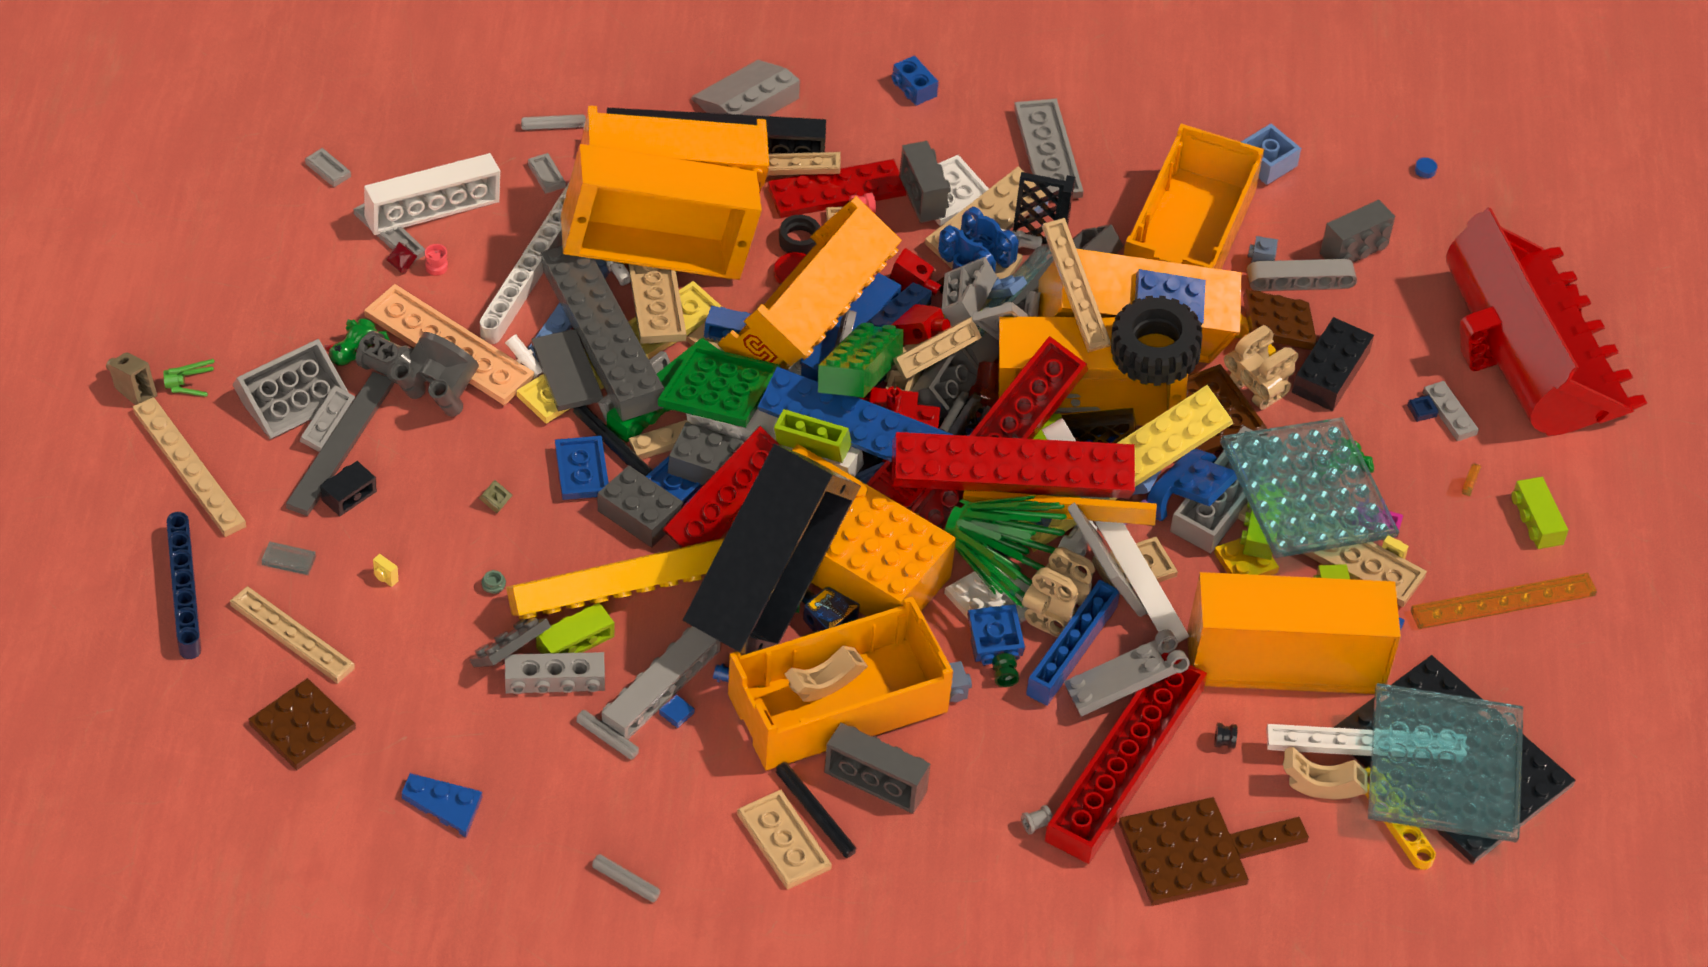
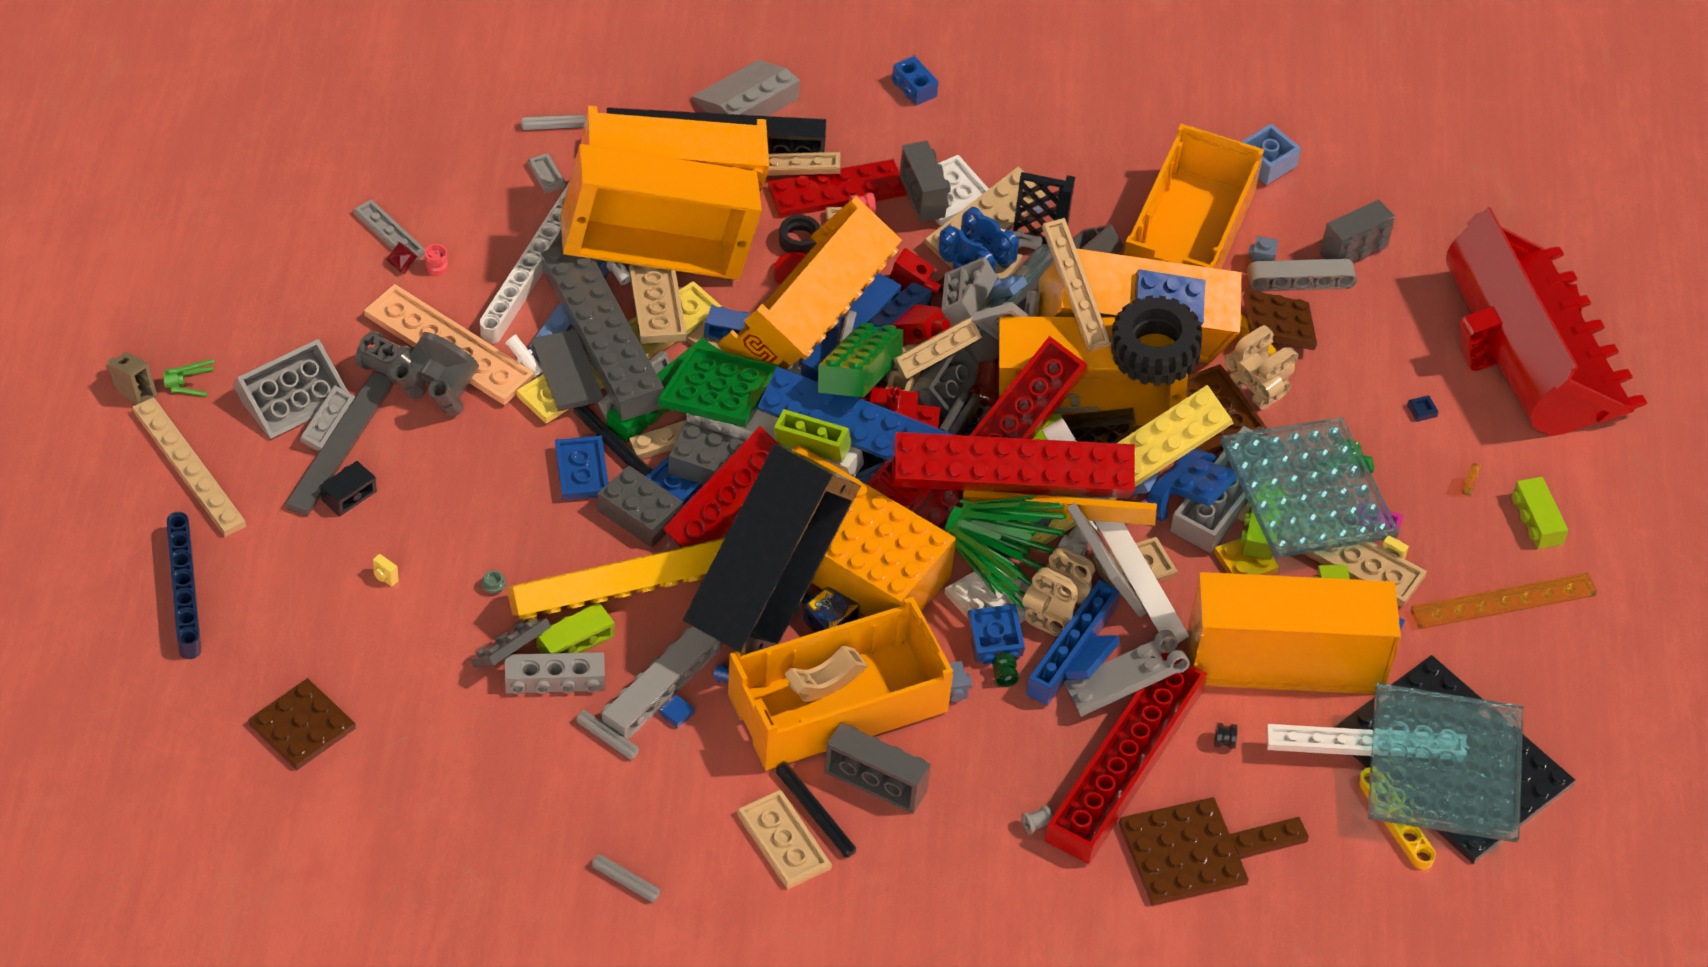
(288, 558): clear light blue tile -> none
(292, 634): tan tile -> none
(328, 167): light grey tile -> none
(344, 351): green animal -> none
(432, 193): white brick -> none
(446, 801): blue wing -> none
(495, 496): olive tile -> none
(1047, 141): light grey plate -> none
(1092, 657): none -> blue tile
(1324, 781): tan arch -> none
(1332, 364): black brick -> none
(1426, 167): blue tile -> none
(1451, 411): light grey plate -> none

